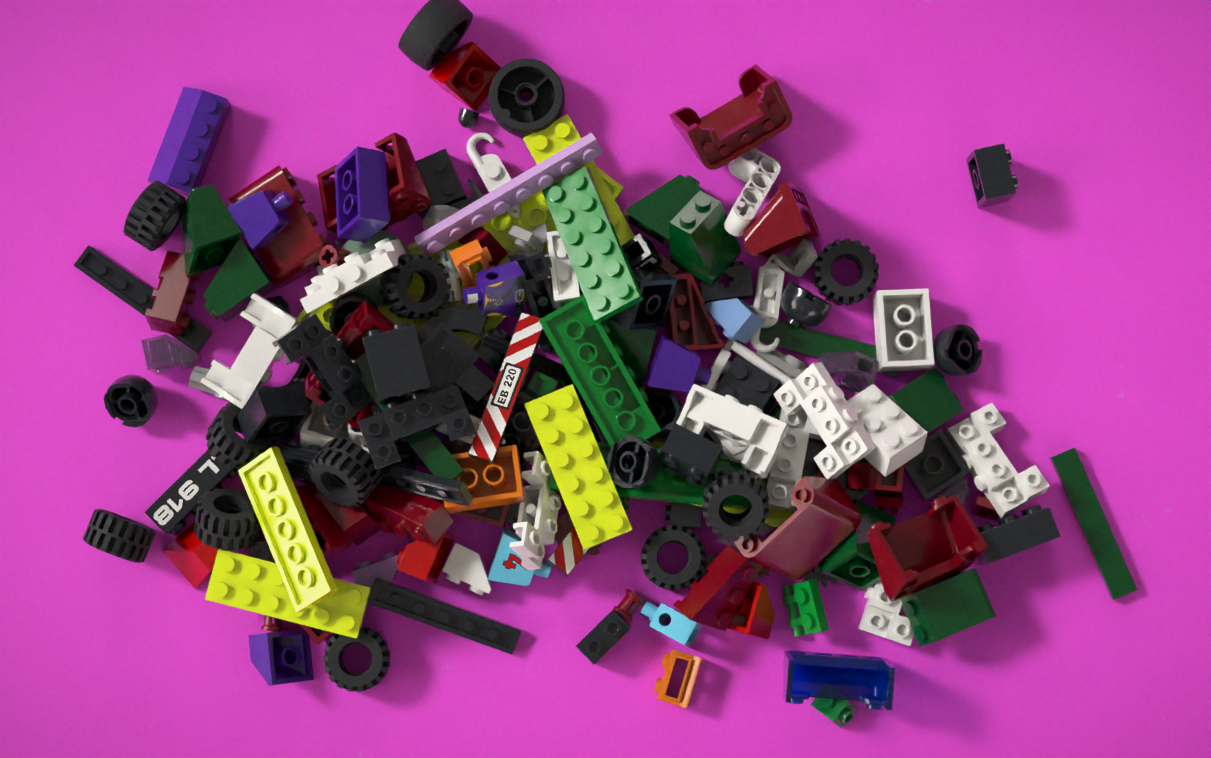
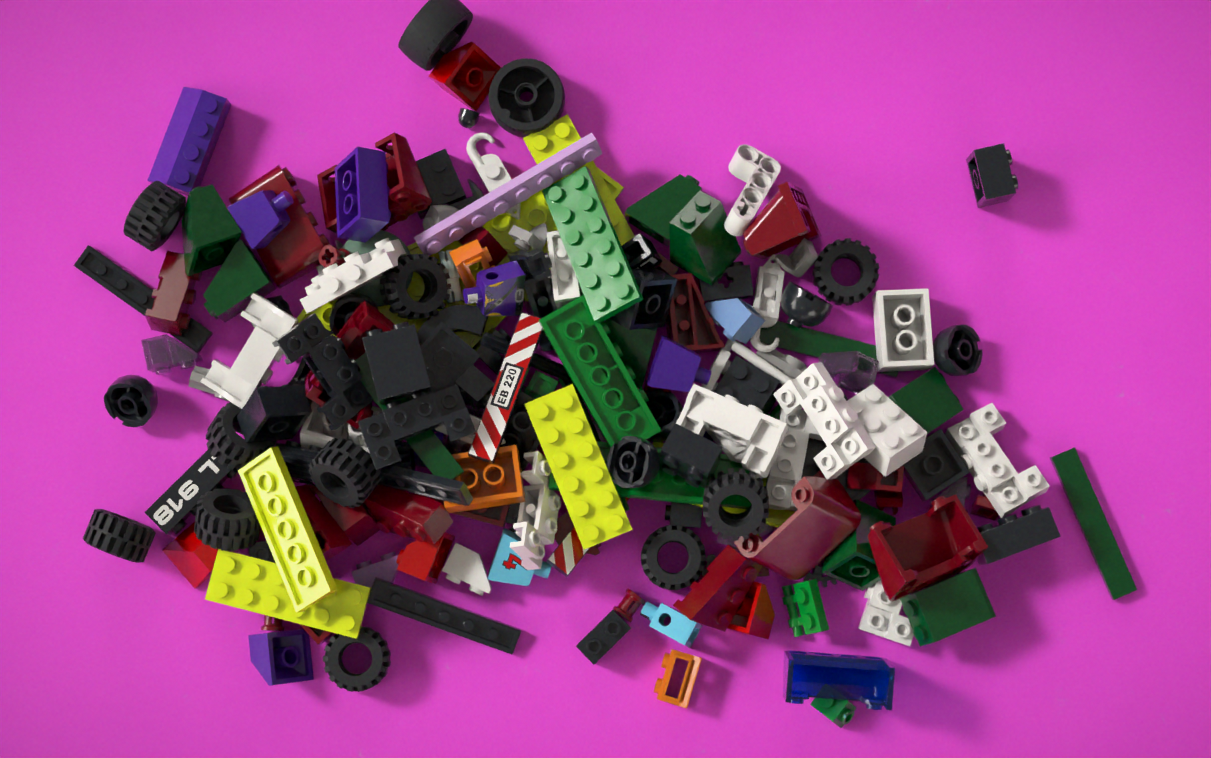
(739, 123): dark red windscreen -> none

